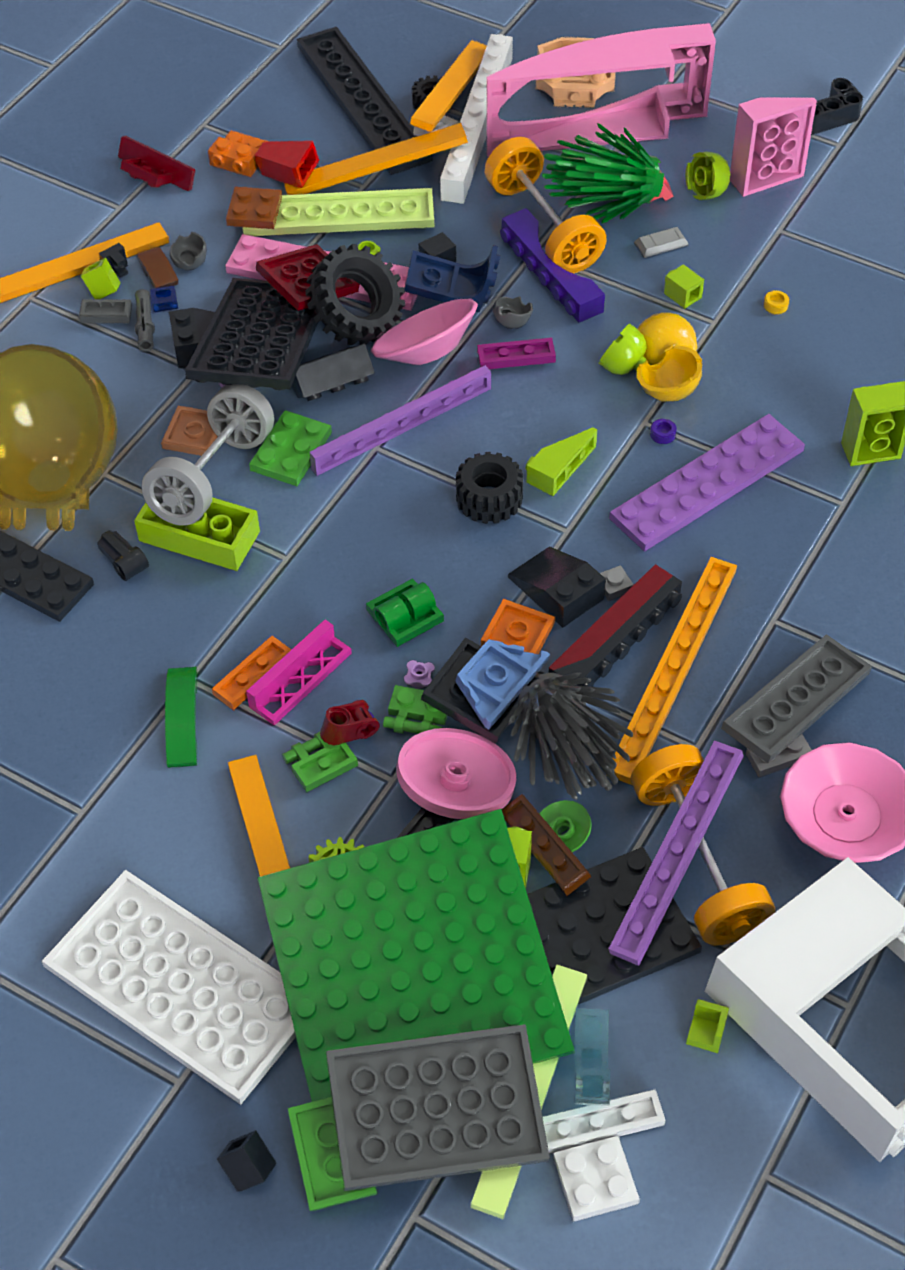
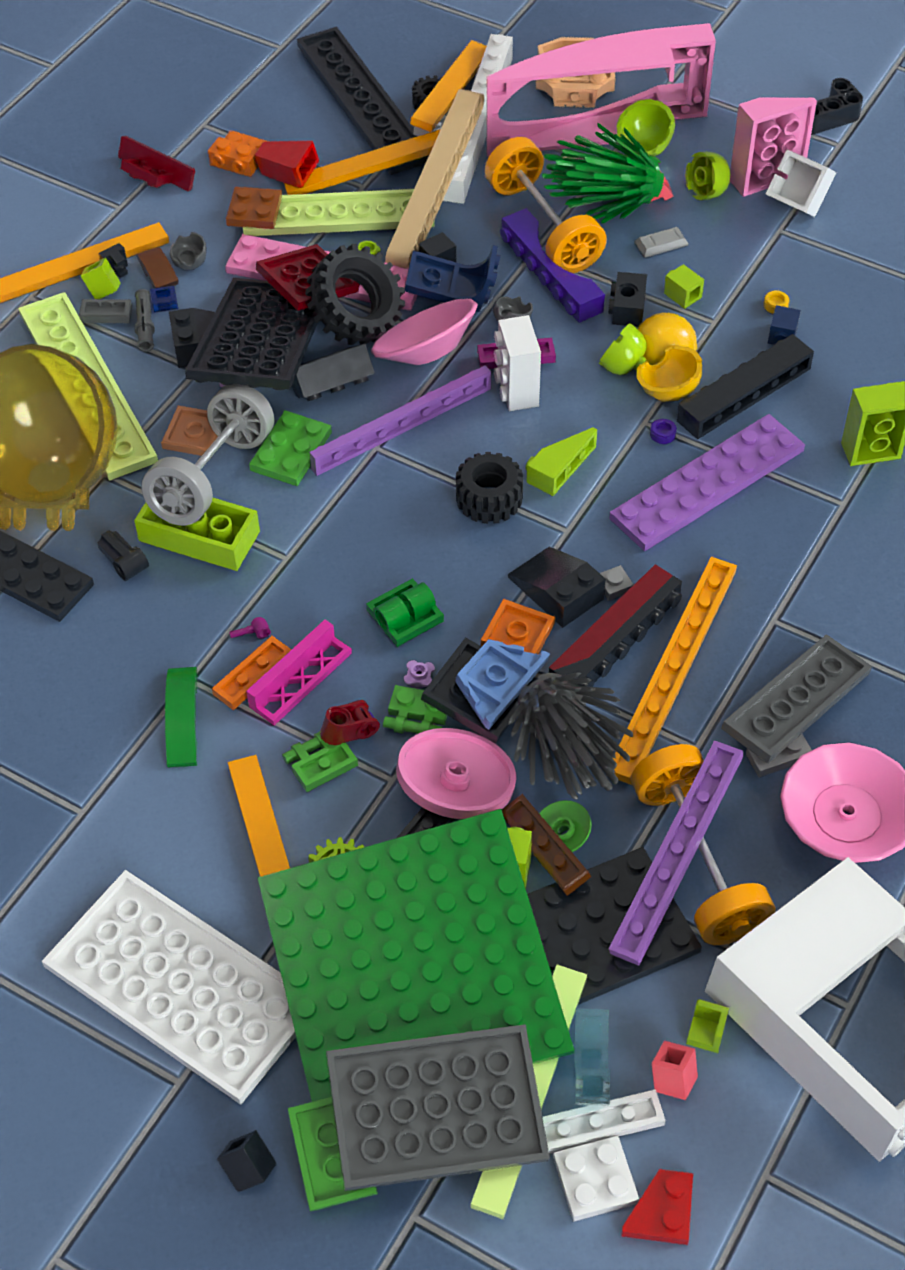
(57, 325): none -> yellowish green plate
(258, 626): none -> magenta hand
(435, 177): none -> tan beam
(517, 363): none -> white brick
(629, 298): none -> black brick
(648, 123): none -> lime cylinder
(663, 1209): none -> red wing
(674, 1070): none -> coral brick
(744, 386): none -> black brick
(783, 323): none -> dark blue brick
(805, 183): none -> white piece

